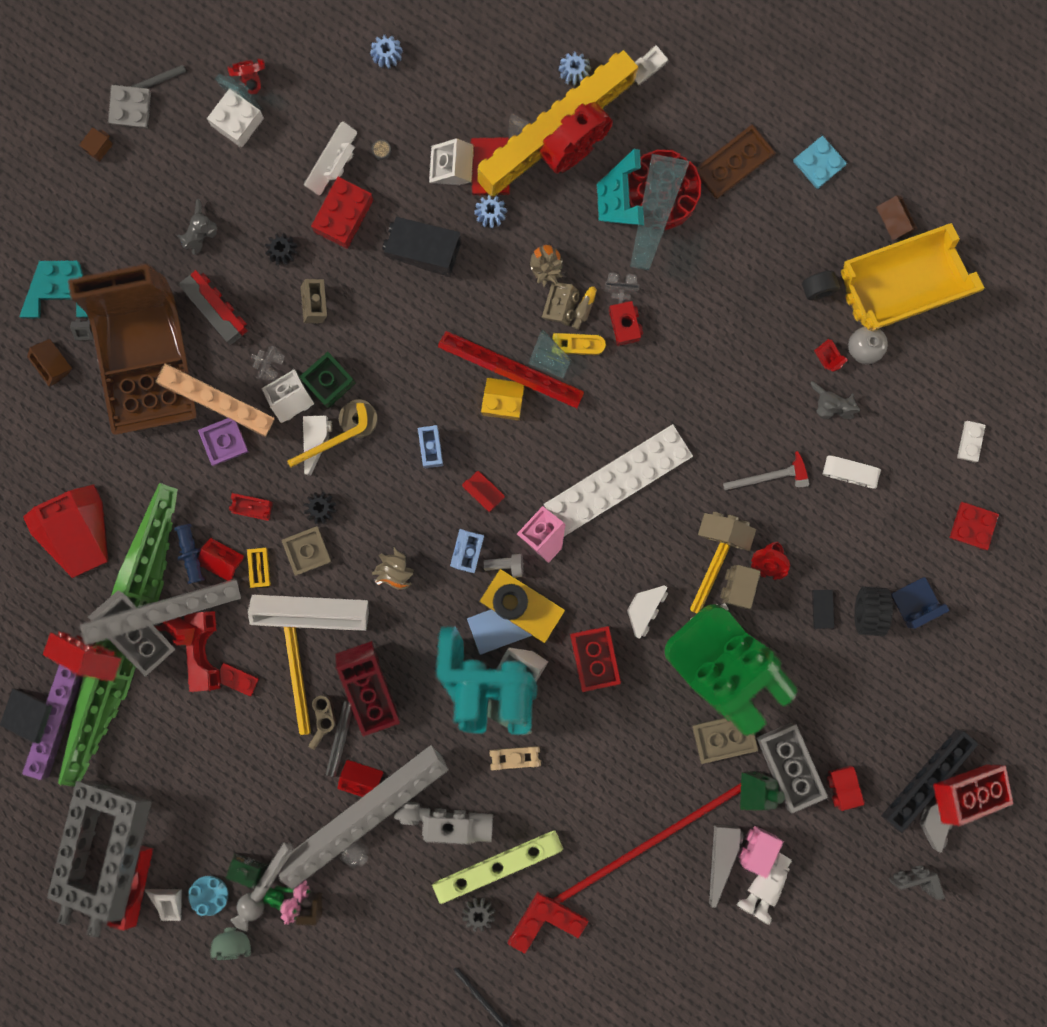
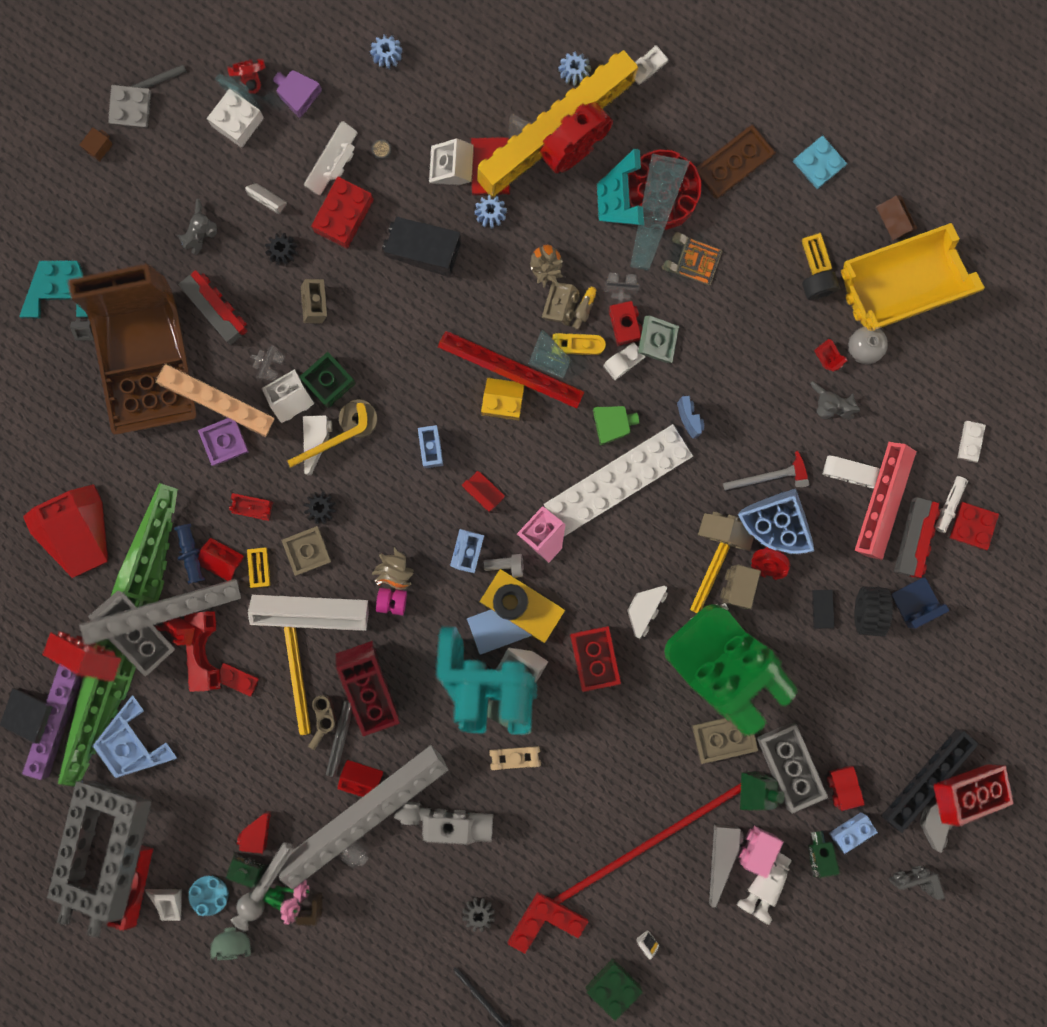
(49, 362): reddish brown brick -> none
(122, 748): none -> light blue wing
(255, 835): none -> red slope
(266, 197): none -> white slope
(297, 91): none -> medium lavender torso
(385, 598): none -> dark pink wheel
(483, 873): yellowish green beam -> none
(613, 423): none -> bright green torso
(613, 989): none -> dark green brick
(623, 361): none -> white plate
(647, 944): none -> slope
(658, 339): none -> sand green plate
(692, 423): none -> medium blue slope
(696, 261): none -> flag
(779, 523): none -> light blue brick
(823, 251): none -> yellow tile
(826, 864): none -> dark green torso
(852, 832): none -> light blue brick
(885, 500): none -> coral brick
(917, 537): none -> dark grey piece
(949, 508): none -> white pin

